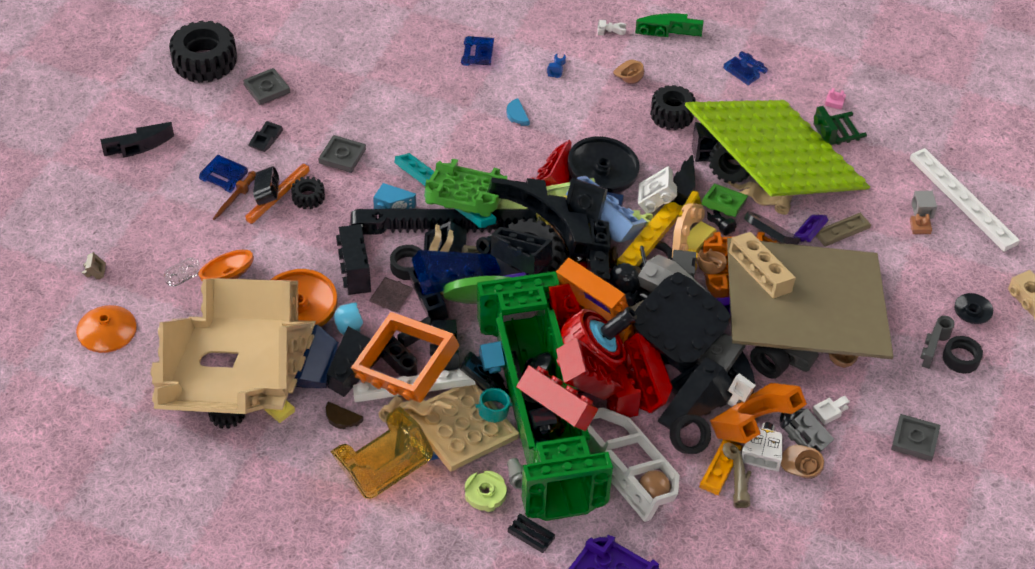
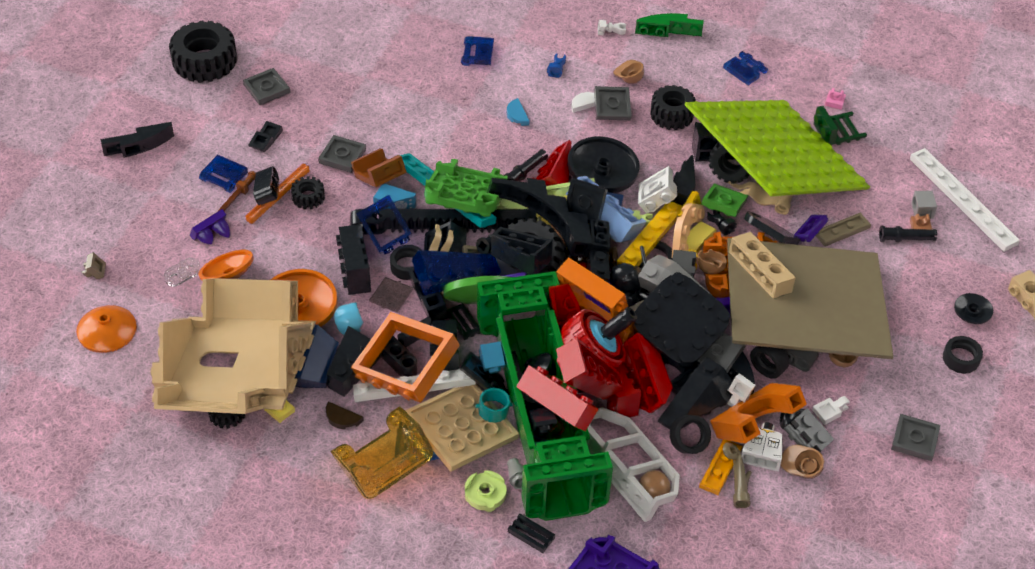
(216, 222): none -> dark purple tile
(375, 208): none -> clear blue window
(377, 169): none -> dark orange panel
(422, 408): tan flag -> none
(462, 332): none -> black tile
(520, 171): none -> black pin
(583, 101): none -> white tile
(612, 103): none -> dark grey plate
(899, 234): none -> black pin
(941, 331): dark grey plate -> none

